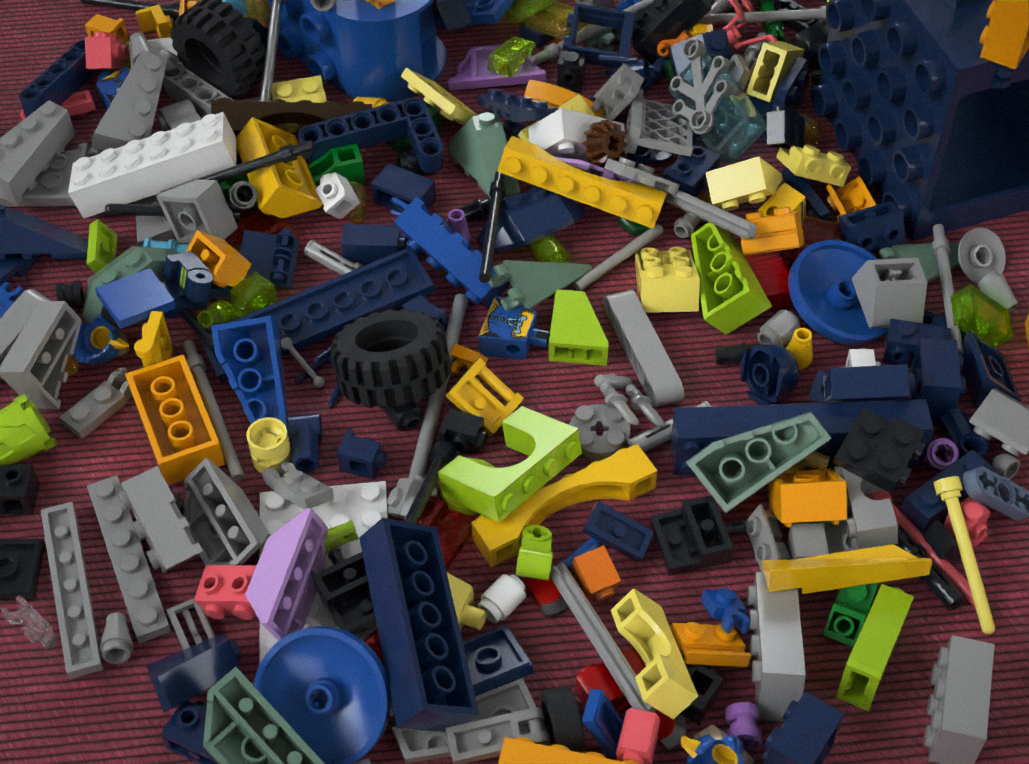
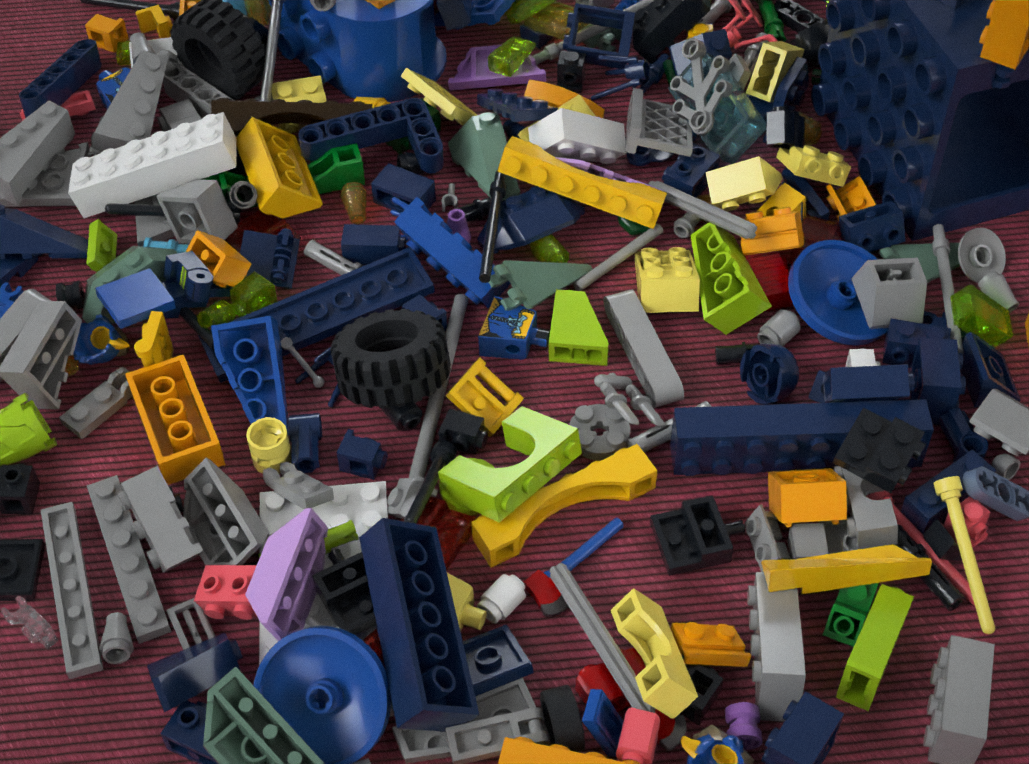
(106, 52): coral brick -> none
(197, 367): light grey bar -> none
(285, 154): black bar -> none
(333, 191): white brick -> none
(450, 198): none -> light grey hand
(464, 357): light orange tile -> none
(535, 553): lime piece -> none
(595, 574): orange brick -> none
(604, 142): reddish brown gear -> none
(618, 92): light grey hinge -> none
(618, 531): dark blue plate -> none
(641, 174): light grey wing -> none
(663, 46): orange arm -> none
(726, 606): blue plate -> none
(750, 460): sand green wedge -> none
(765, 16): light grey bar -> none
(801, 347): yellow cone -> none
(814, 460): clear yellow arm -> none
(947, 450): medium lavender cone -> none

